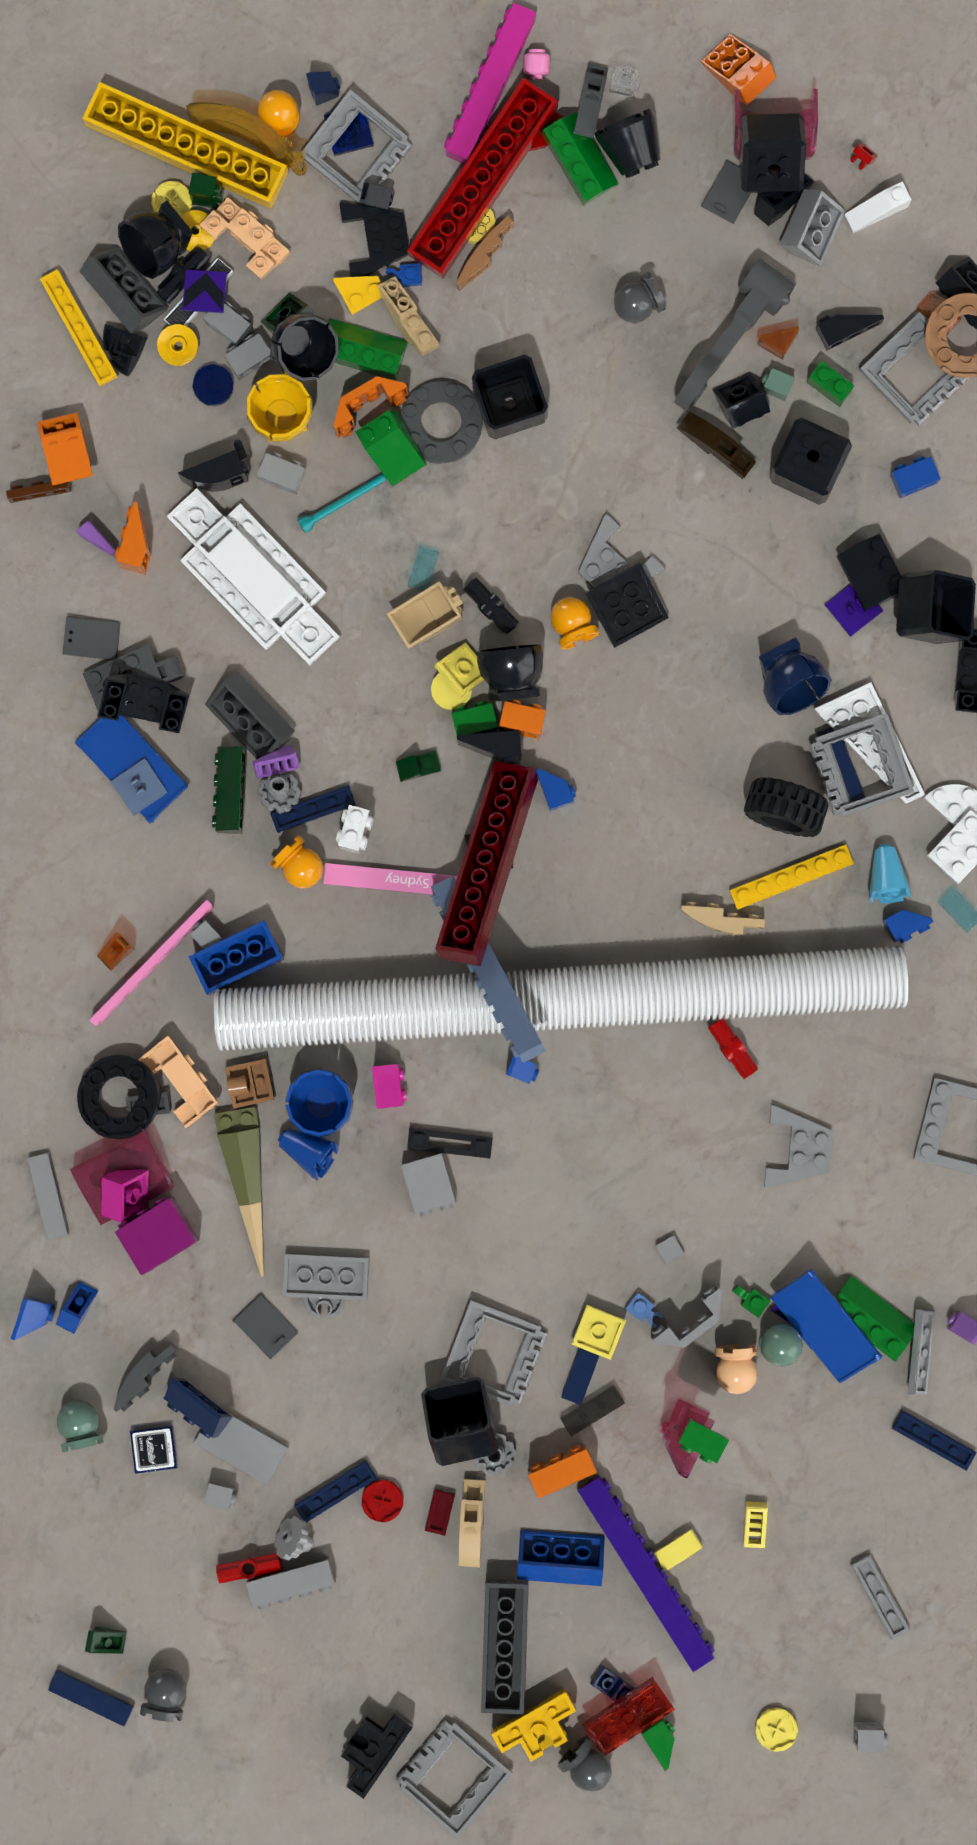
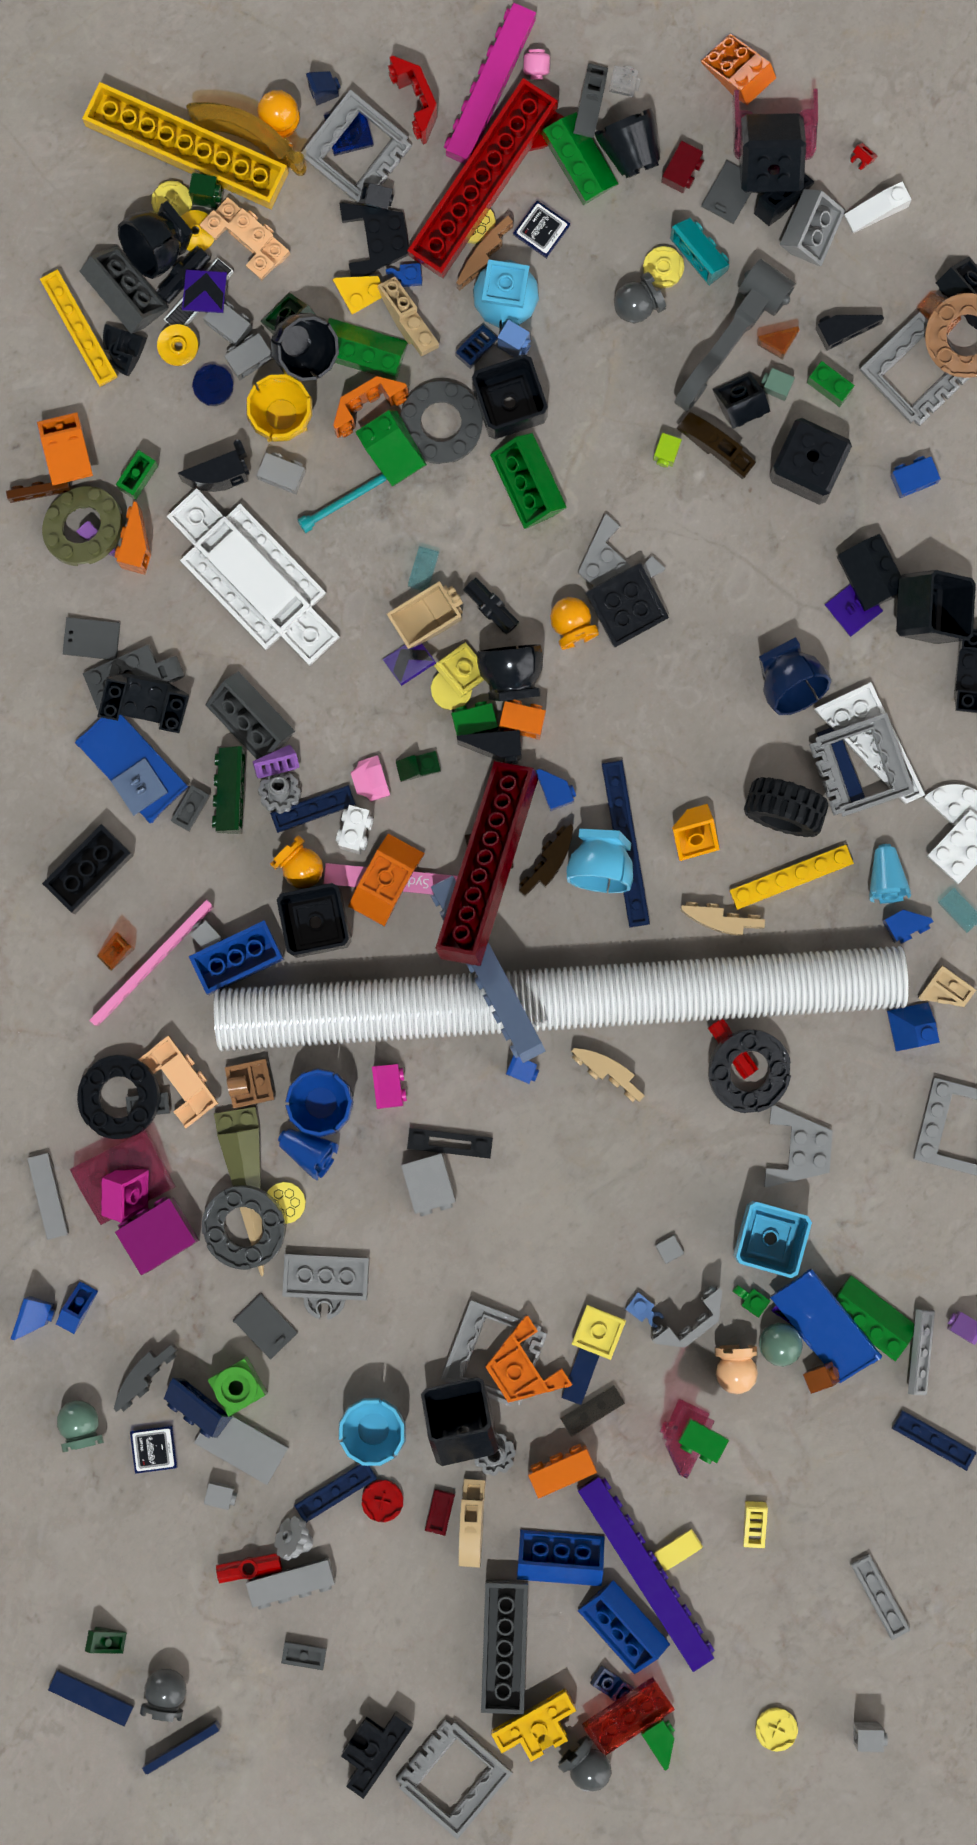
(88, 869): none -> black brick
(100, 544): none -> olive plate
(137, 475): none -> green brick
(181, 1747): none -> dark blue tile
(190, 808): none -> dark grey plate
(219, 1243): none -> dark grey plate
(237, 1386): none -> bright green piece
(290, 1200): none -> light yellow tile
(300, 906): none -> black plate
(304, 1655): none -> dark grey plate
(370, 779): none -> bright pink slope
(372, 1432): none -> medium azure plate
(385, 879): none -> orange slope
(405, 74): none -> red slope
(409, 663): none -> piece
(470, 362): none -> dark blue slope
(505, 293): none -> medium azure plate
(514, 340): none -> medium blue brick
(516, 1373): none -> orange wing
(528, 480): none -> green slope
(541, 229): none -> tile
(554, 854): none -> dark brown slope
(599, 859): none -> medium azure plate
(602, 1065): none -> tan slope
(622, 821): none -> dark blue tile
(624, 1627): none -> blue slope
(665, 266): none -> light yellow tile
(667, 450): none -> lime brick
(682, 167): none -> dark red brick
(695, 833): none -> light orange slope
(699, 250): none -> teal slope
(774, 1085): none -> black plate
(791, 1238): none -> medium azure plate
(821, 1377): none -> dark orange brick
(913, 1027): none -> blue slope
(947, 989): none -> tan wing

